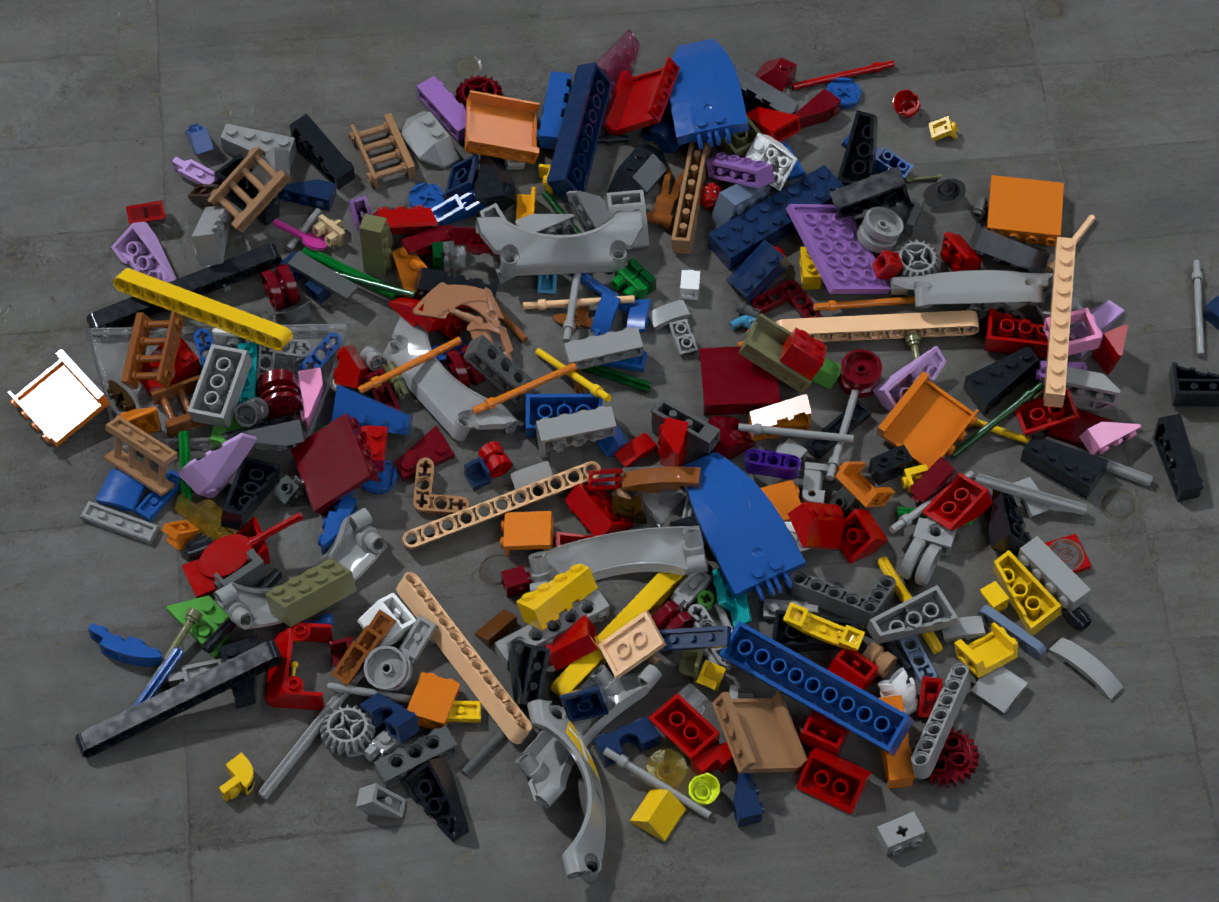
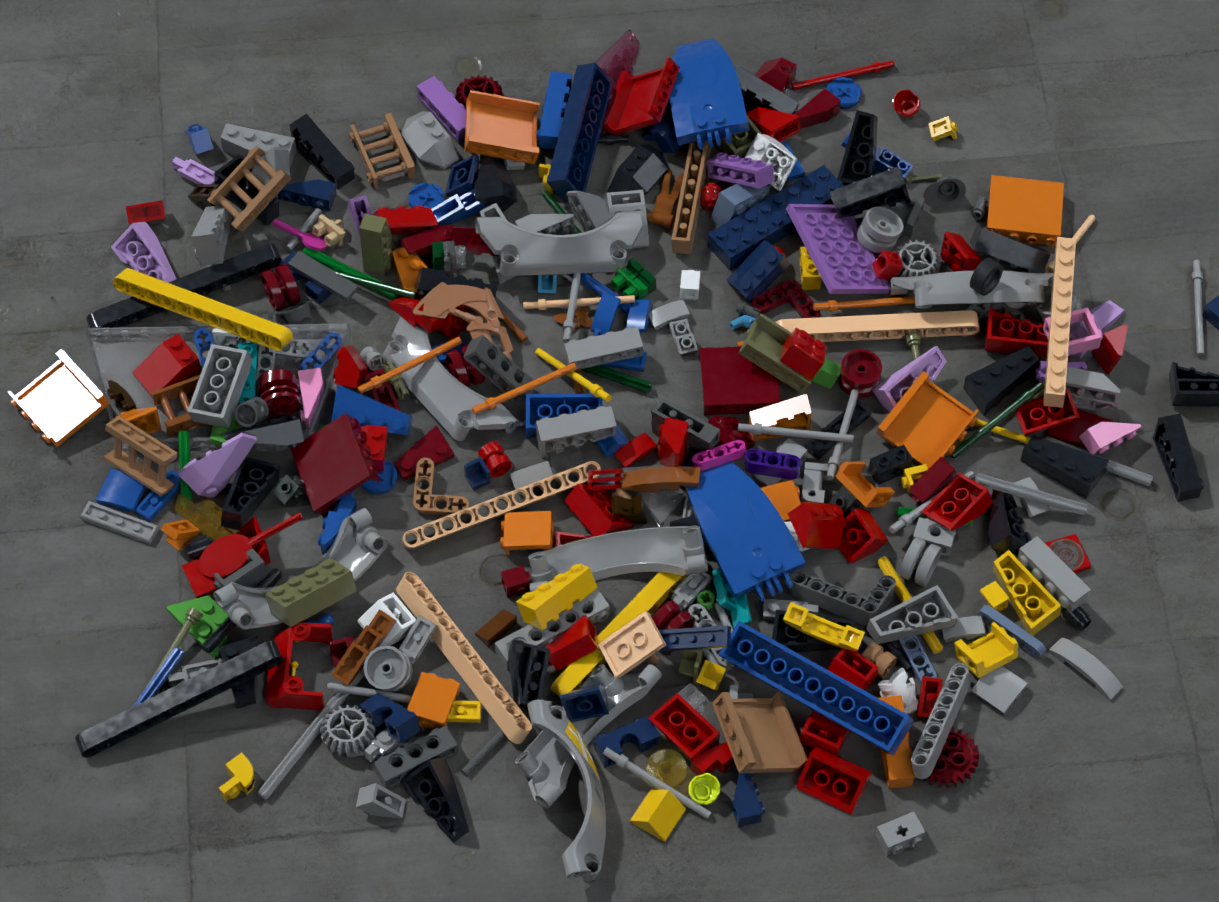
(128, 651): blue slope -> none
(137, 349): dark orange fence -> none
(525, 204): light orange panel -> none
(730, 451): none -> dark pink beam
(986, 276): none -> black tyre

